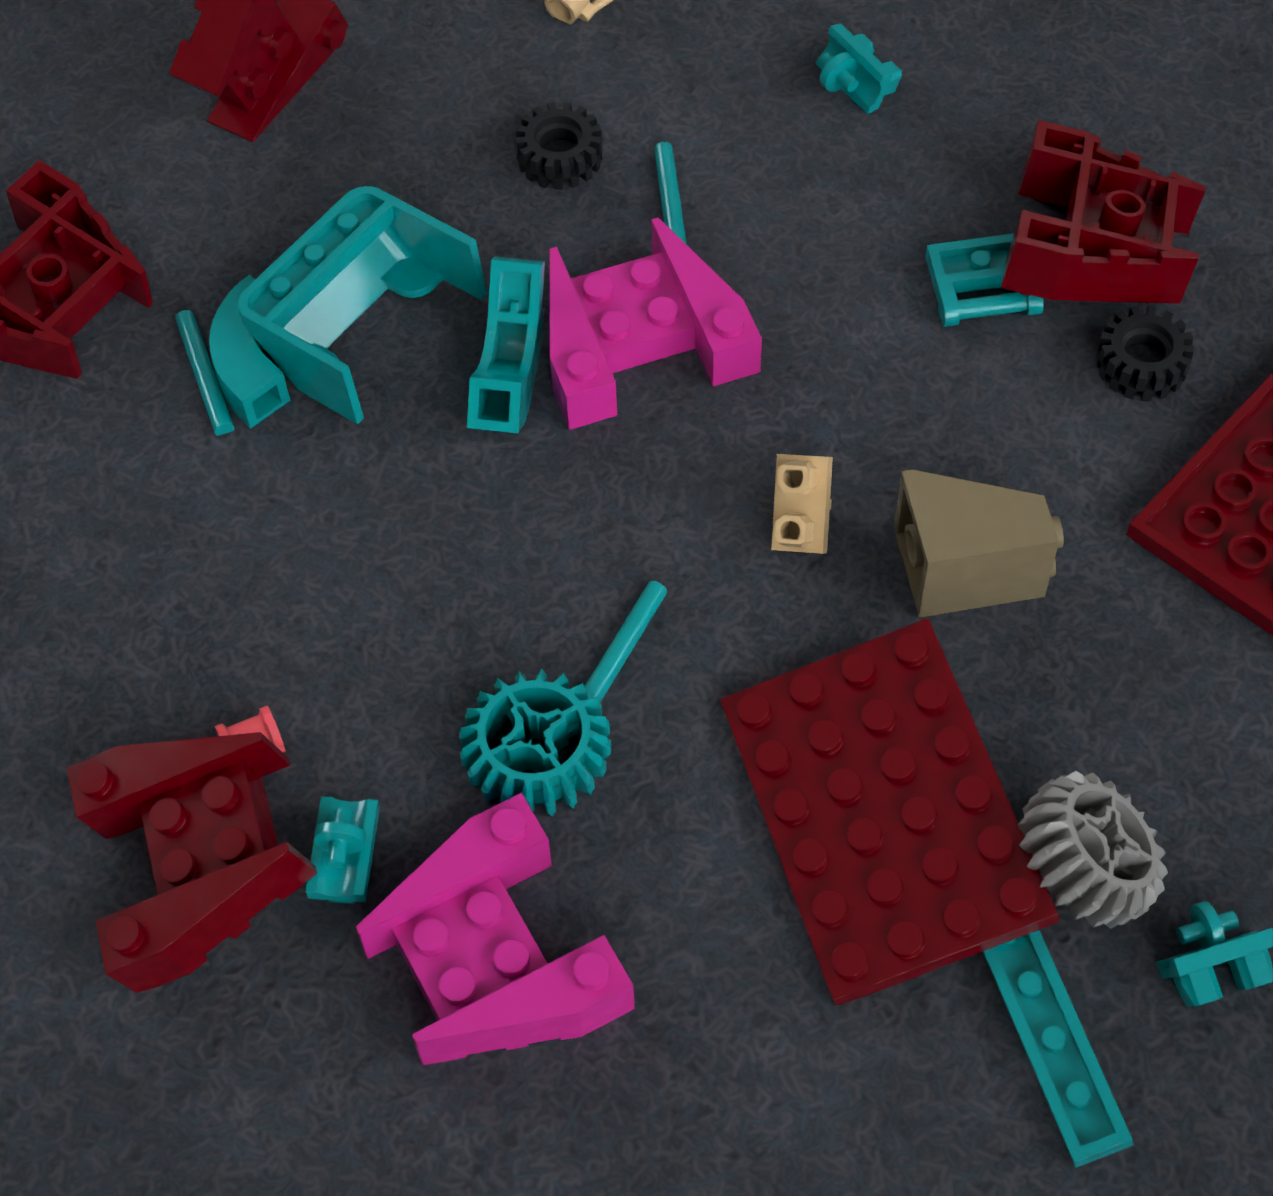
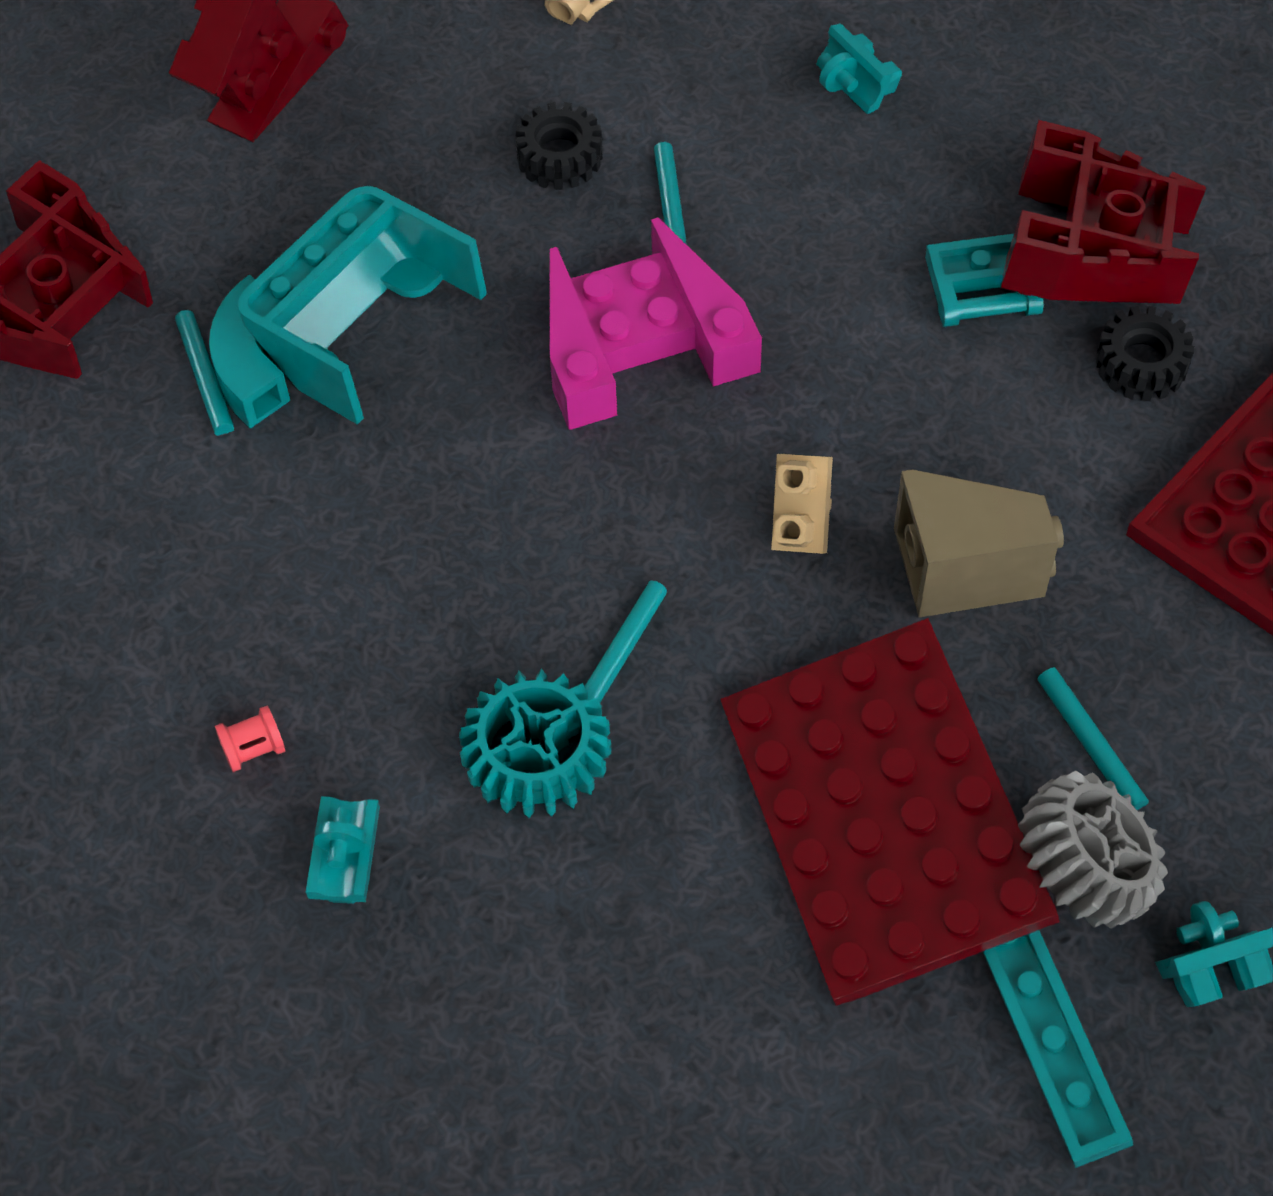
(205, 842): dark red wedge -> none
(477, 953): dark pink wedge -> none
(512, 347): teal arch -> none
(1090, 736): none -> teal bar

